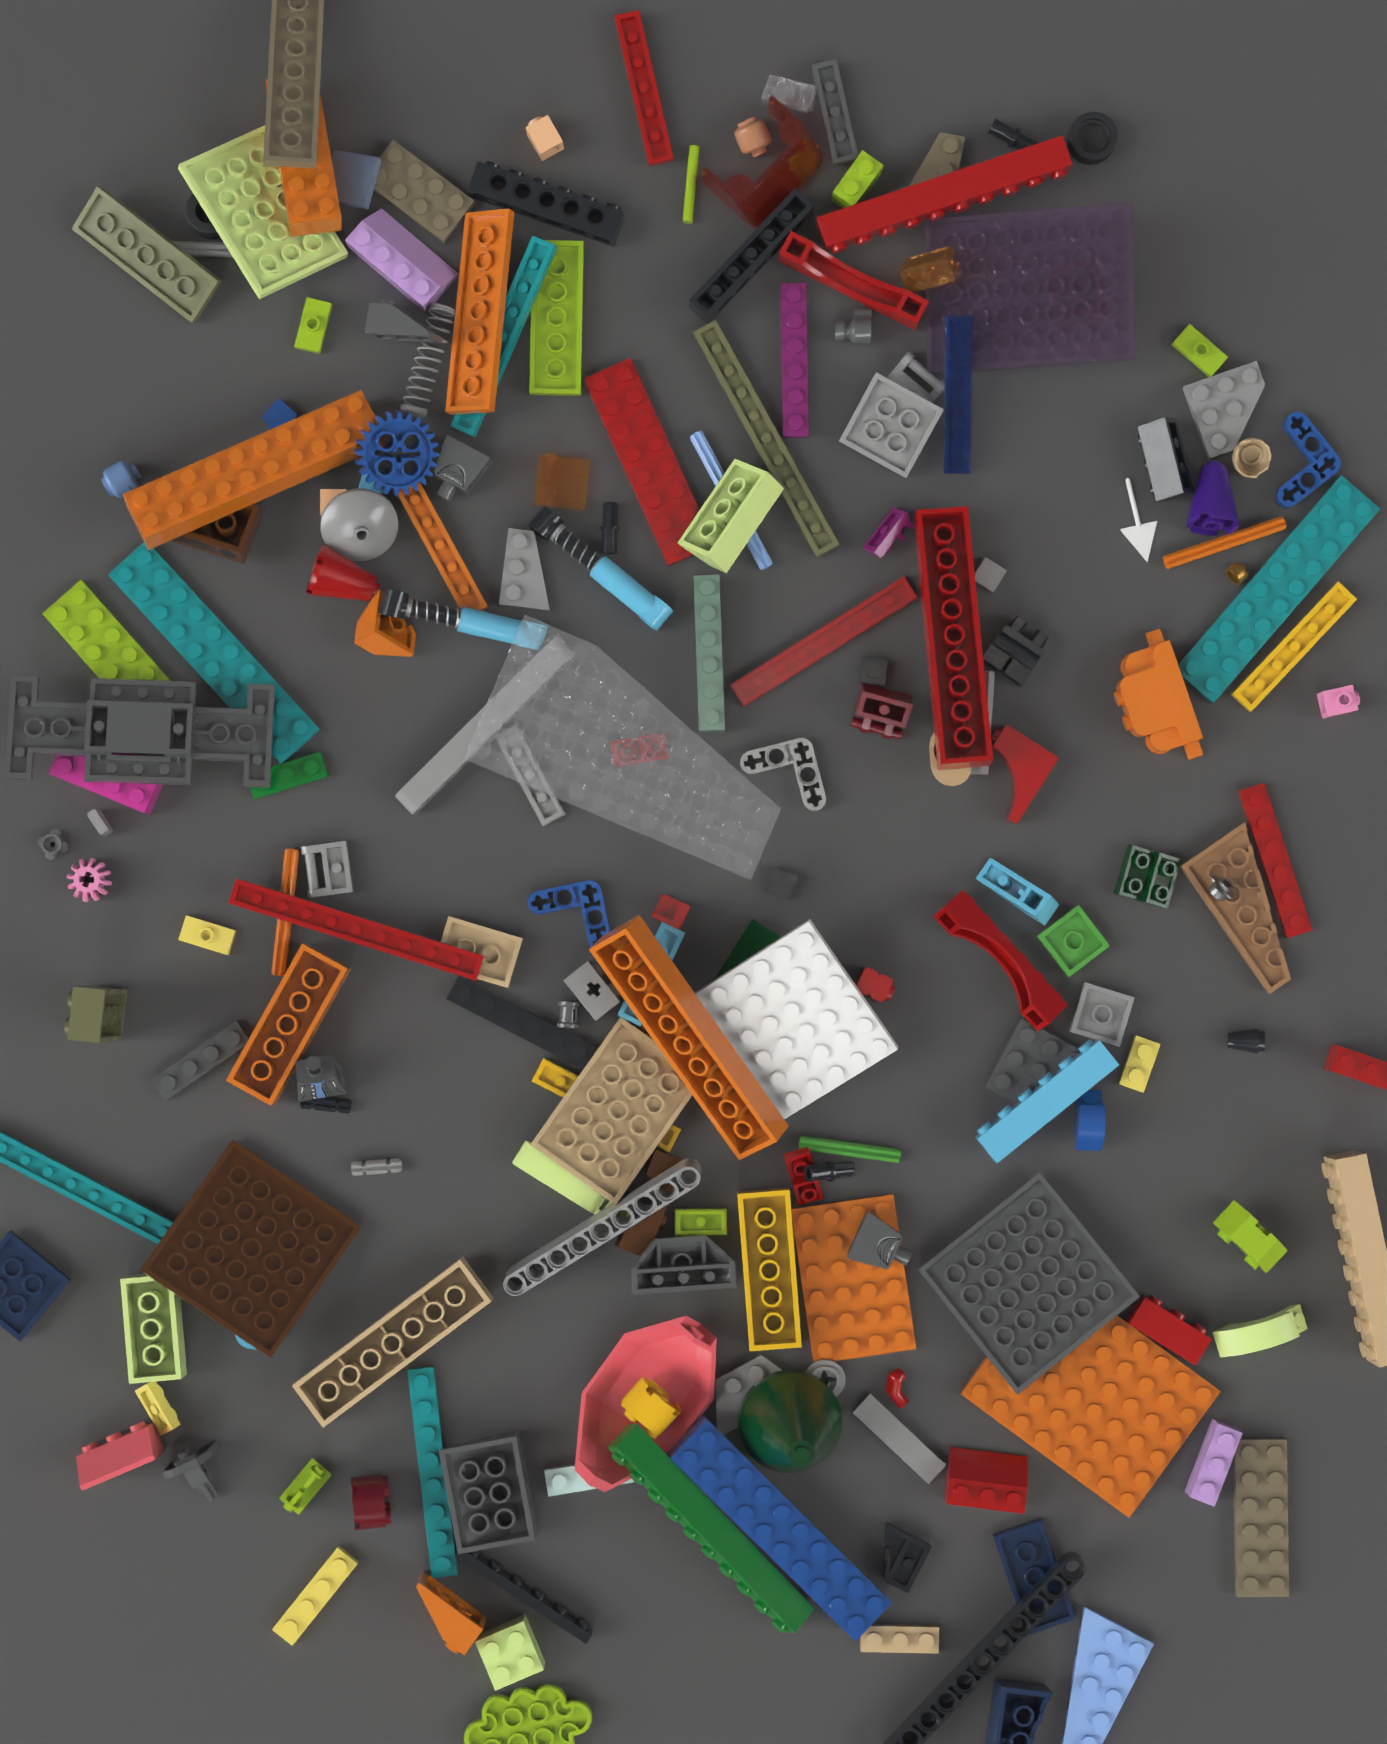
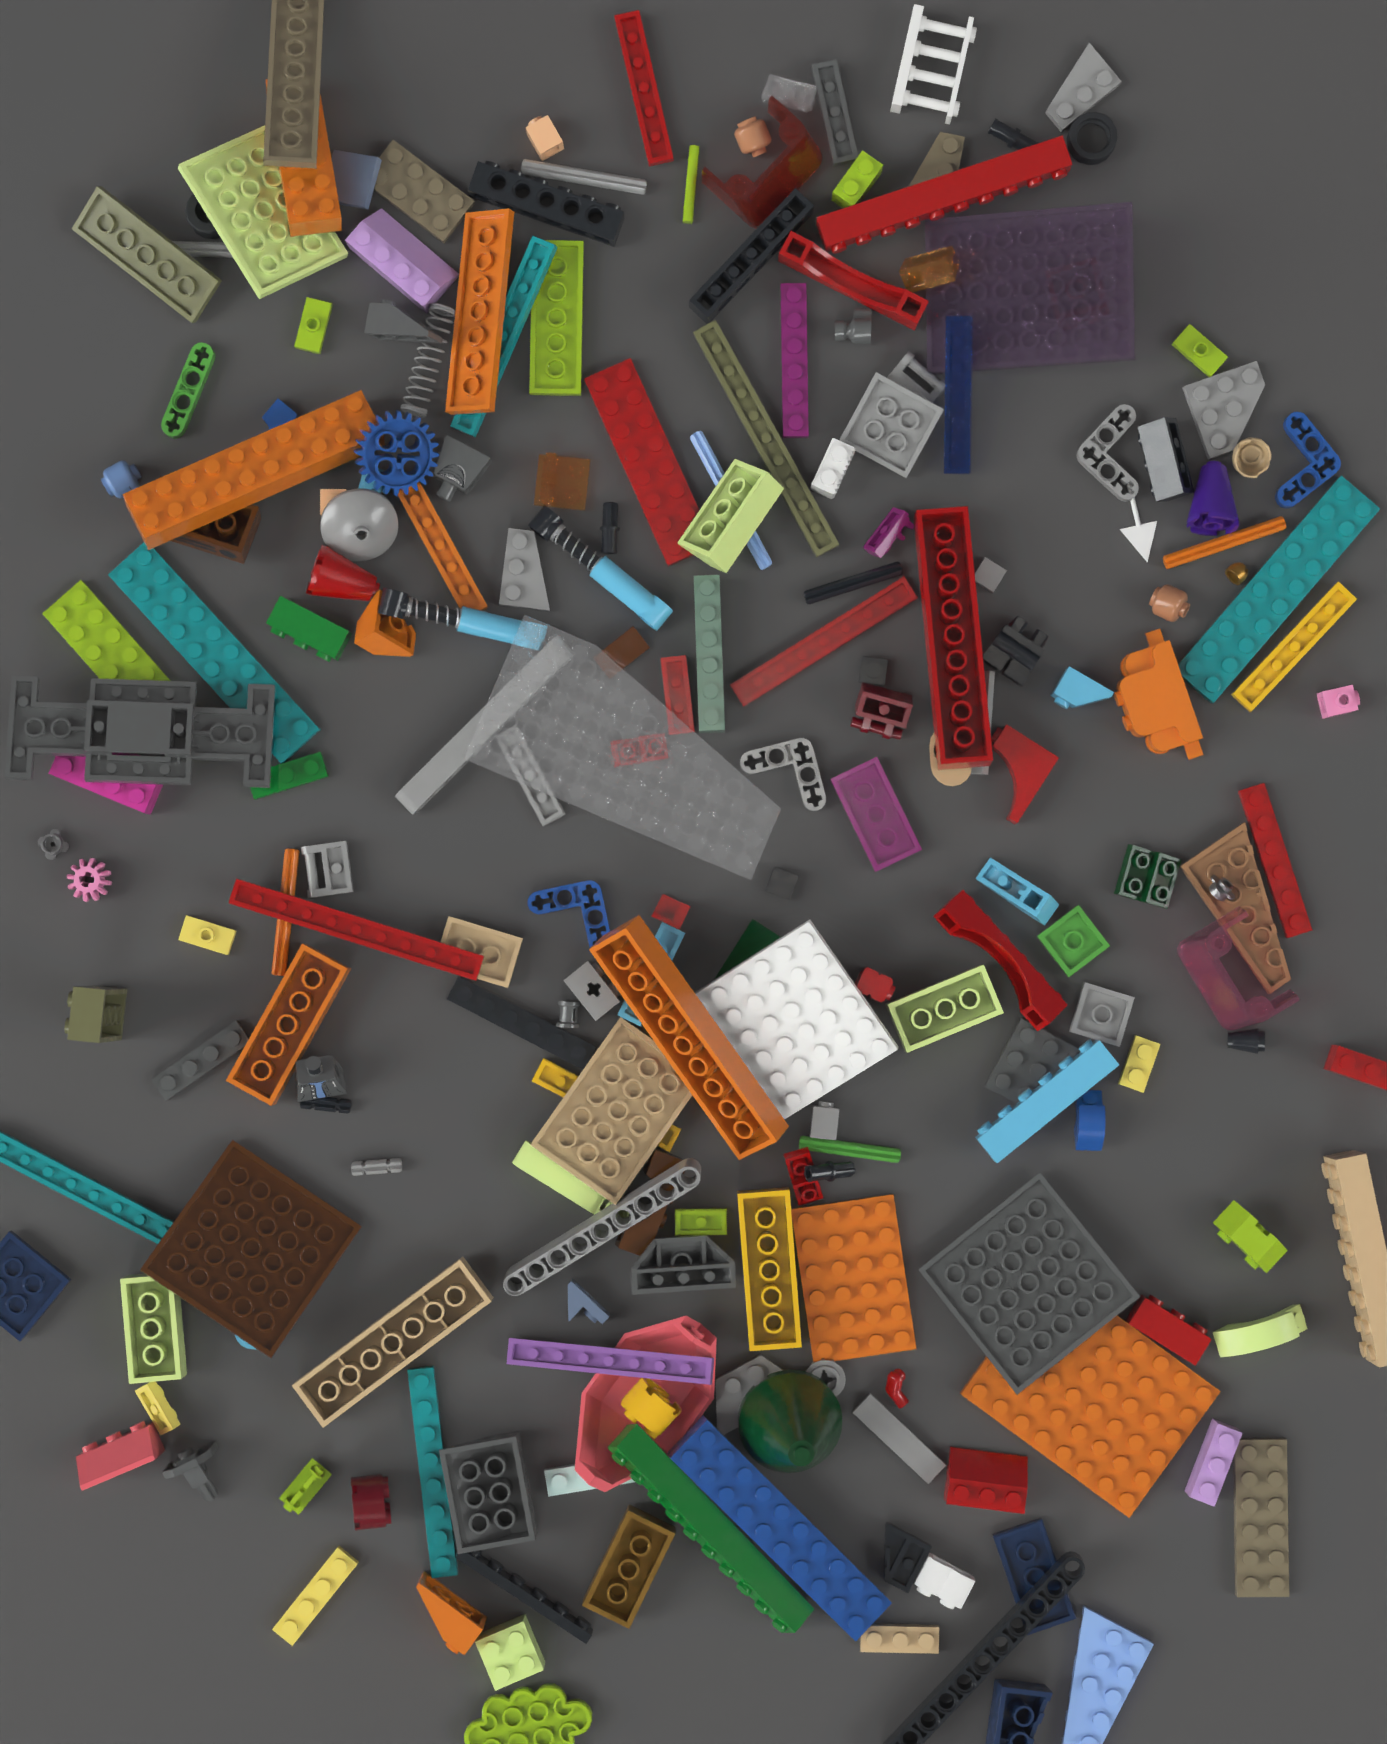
(100, 822): light grey tile -> none
(184, 389): none -> bright green beam
(308, 629): none -> green brick
(579, 1298): none -> sand blue slope
(583, 176): none -> light grey axle
(610, 1361): none -> medium lavender plate
(626, 647): none -> reddish brown slope
(629, 1566): none -> pearl gold brick
(677, 688): none -> red plate
(824, 1121): none -> light grey brick
(832, 468): none -> white brick
(853, 582): none -> black axle
(875, 814): none -> magenta plate
(877, 1243): dark grey torso -> none
(914, 47): none -> white fence
(944, 1008): none -> yellowish green brick
(944, 1581): none -> white brick
(1078, 690): none -> medium azure slope
(1083, 89): none -> light grey wing
(1100, 448): none -> light grey beam
(1169, 603): none -> nougat head
(1201, 959): none -> clear pink windscreen

